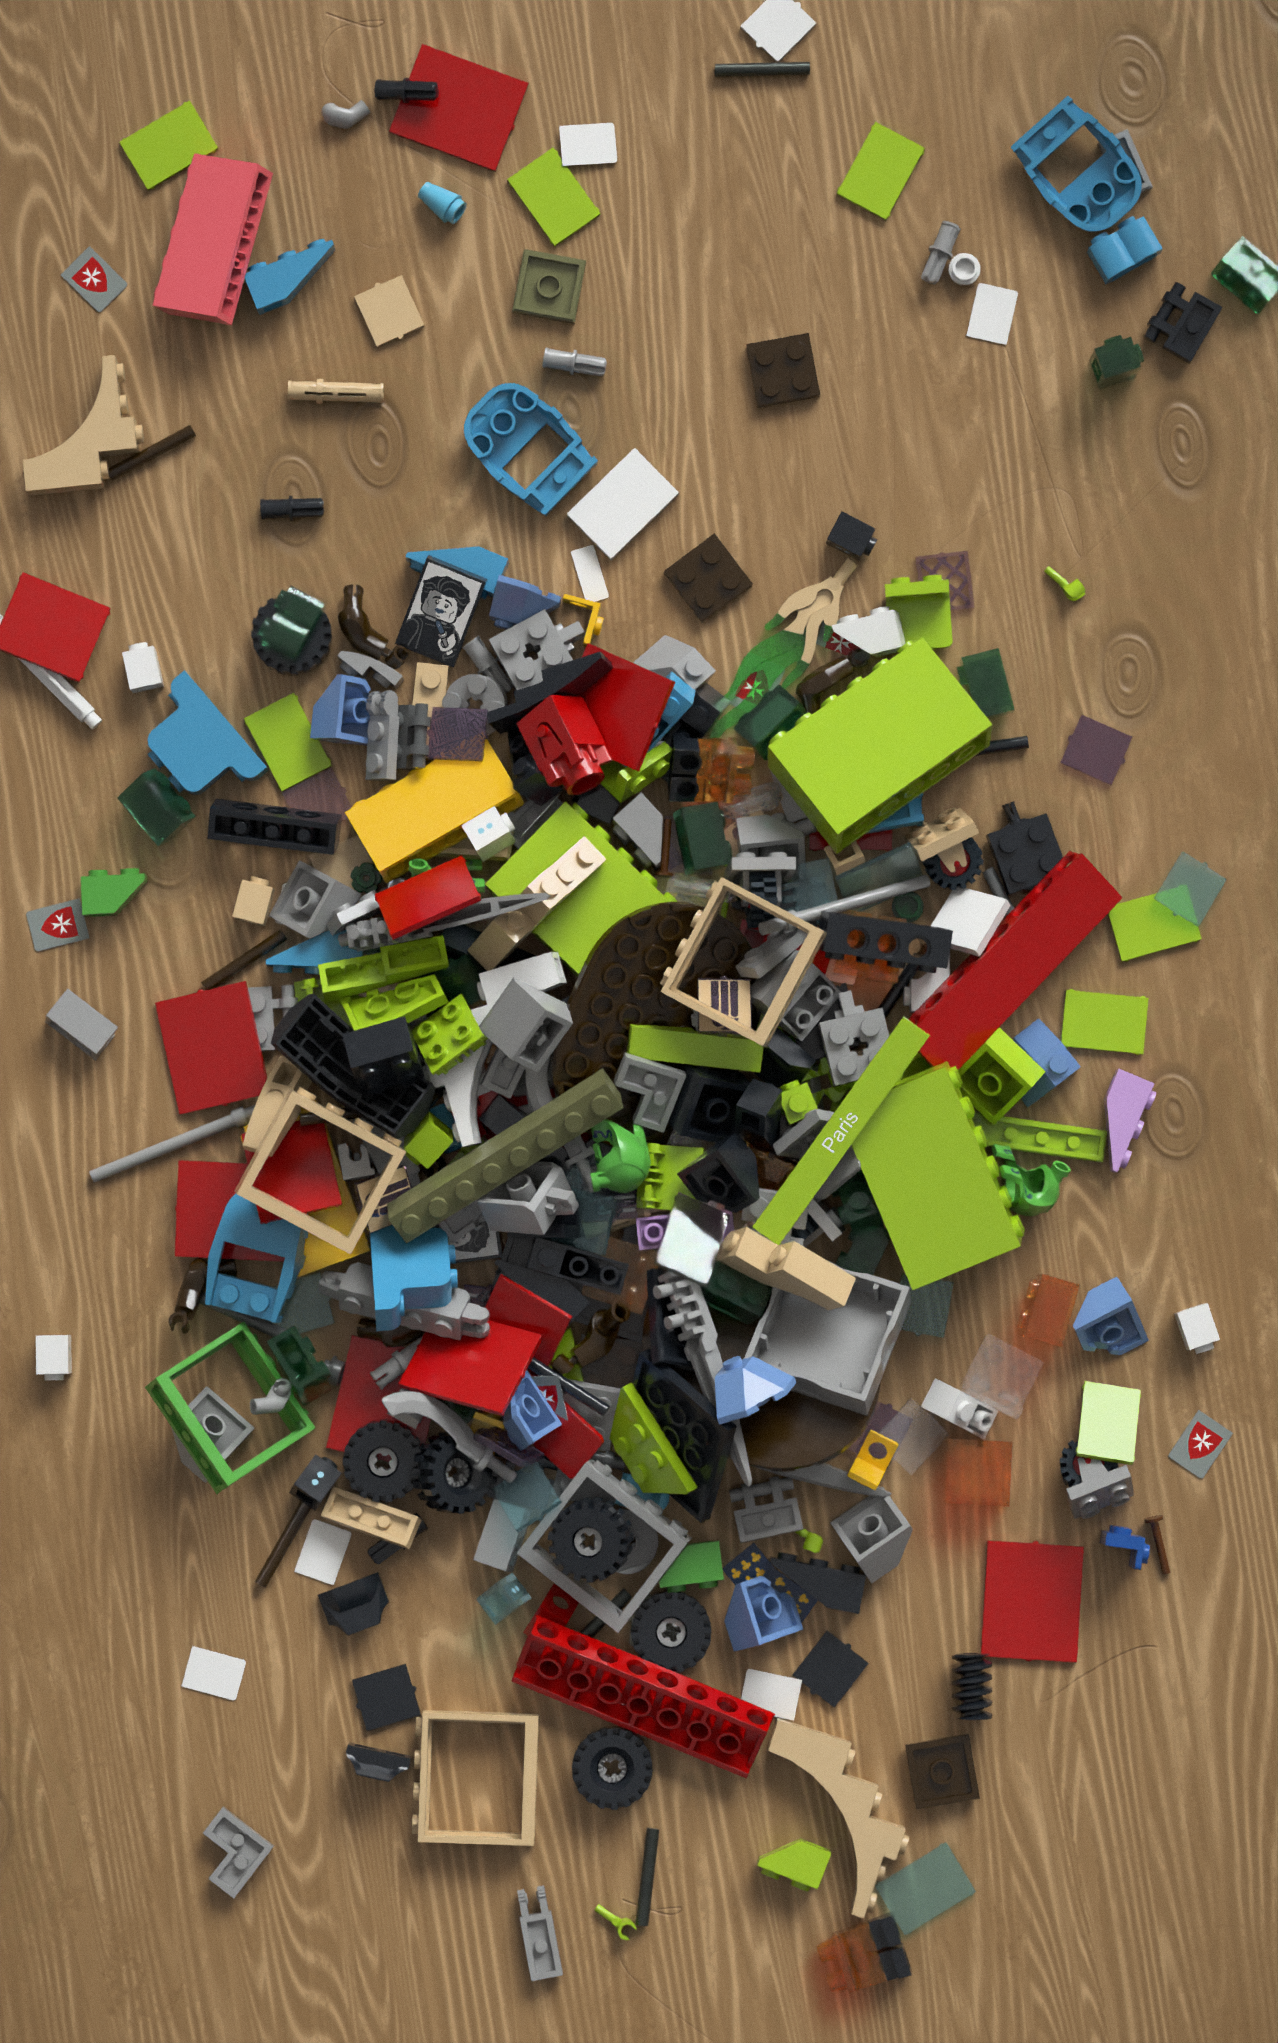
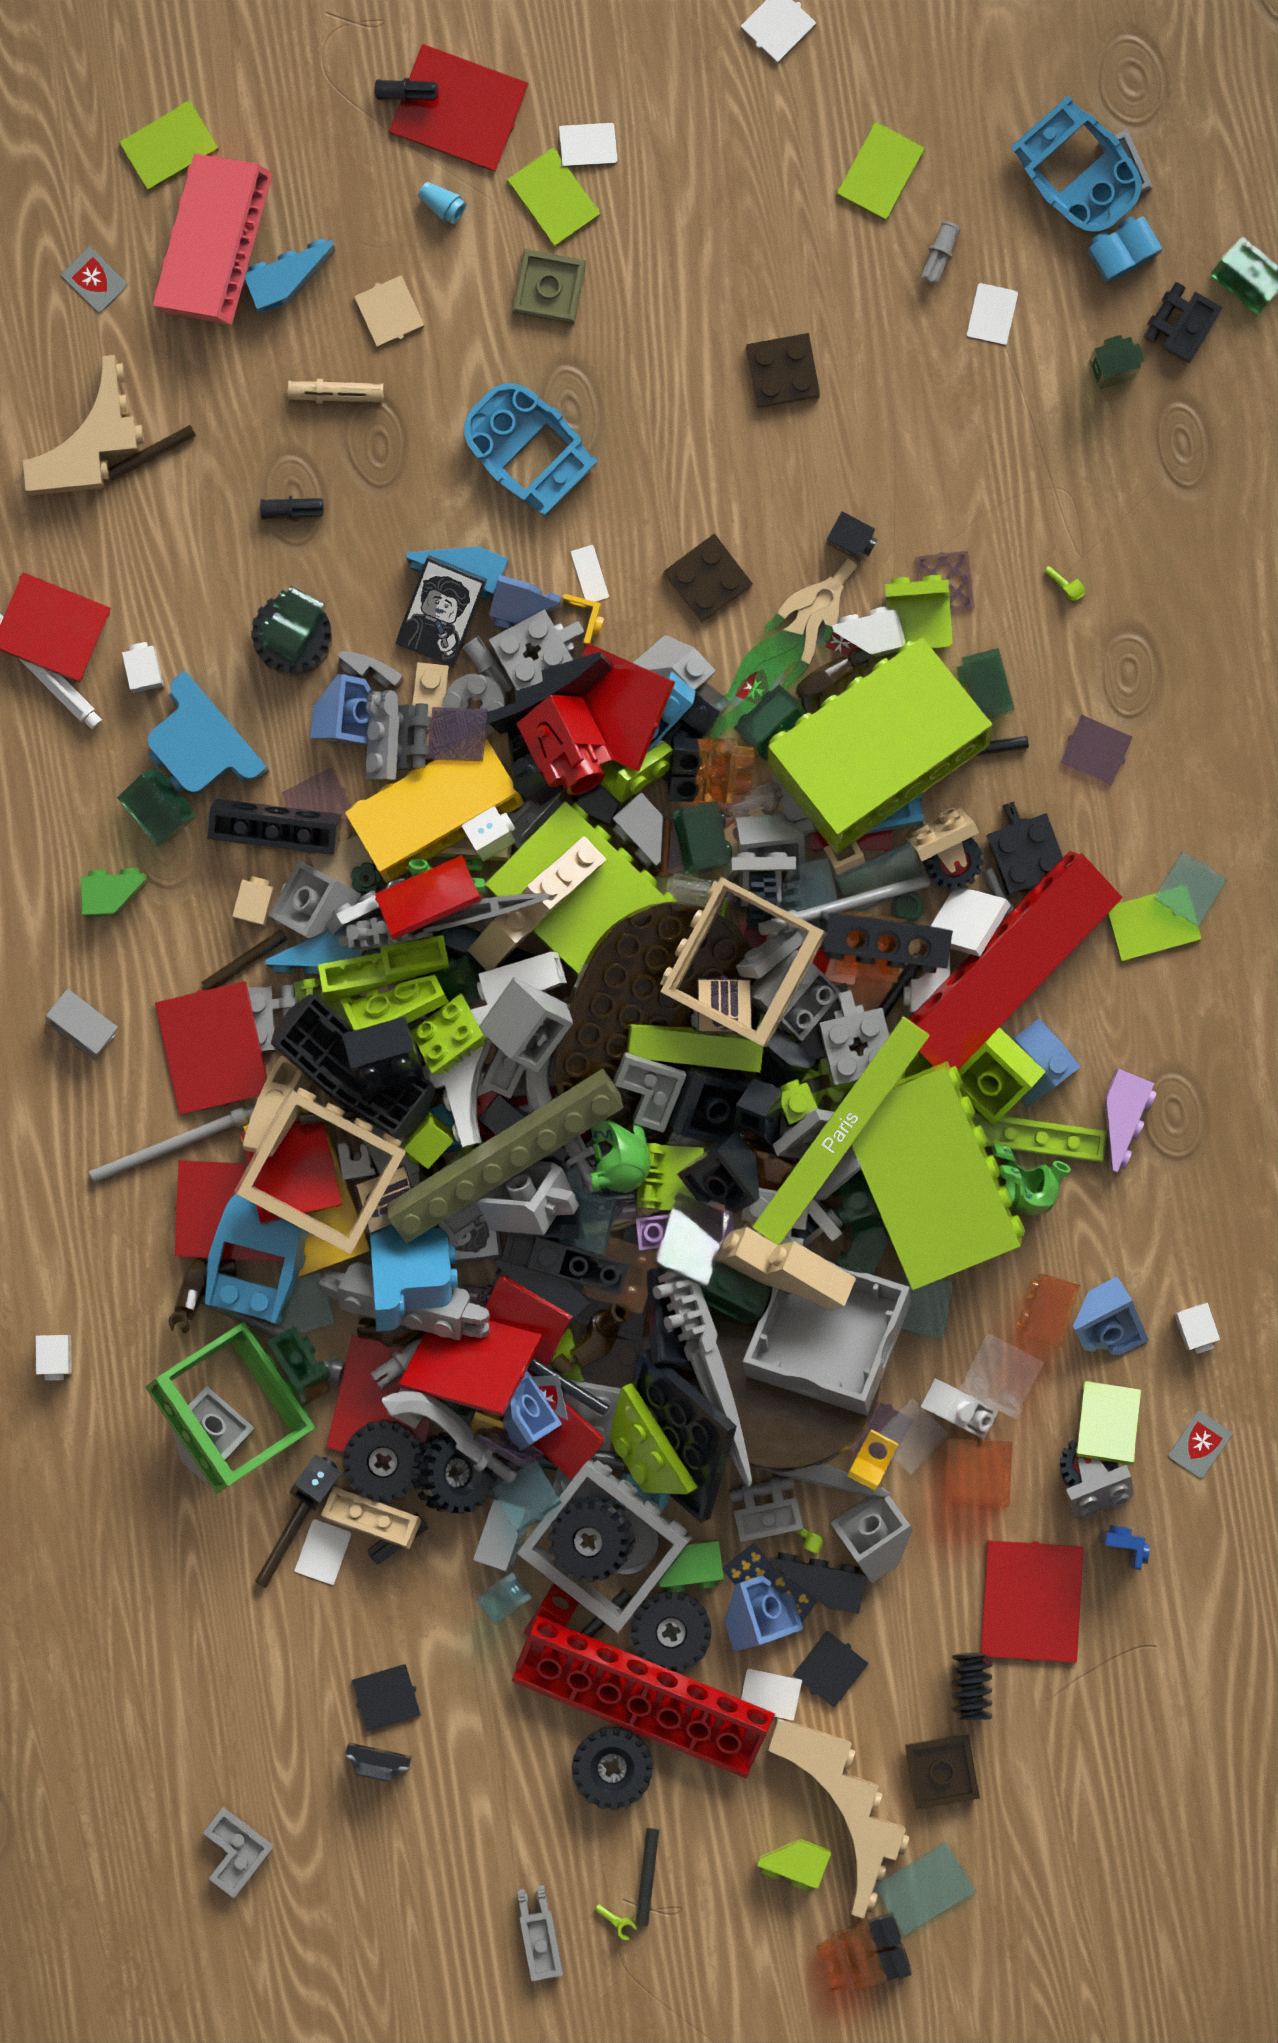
(57, 925): light grey sticker -> none
(213, 1673): white sticker -> none
(275, 1399): light grey arm -> none
(286, 743): lime piece -> none
(344, 117): light grey arm -> none
(355, 1604): black slope -> none
(361, 635): dark brown arm -> none
(421, 1789): tan window -> none
(574, 362): light grey axle -> none
(622, 504): white tile -> none
(746, 1385): medium blue slope -> none
(762, 69): pearl dark grey bar -> none
(964, 269): white plate -> none
(1104, 1021): lime piece -> none
(1159, 1542): reddish brown pin -> none

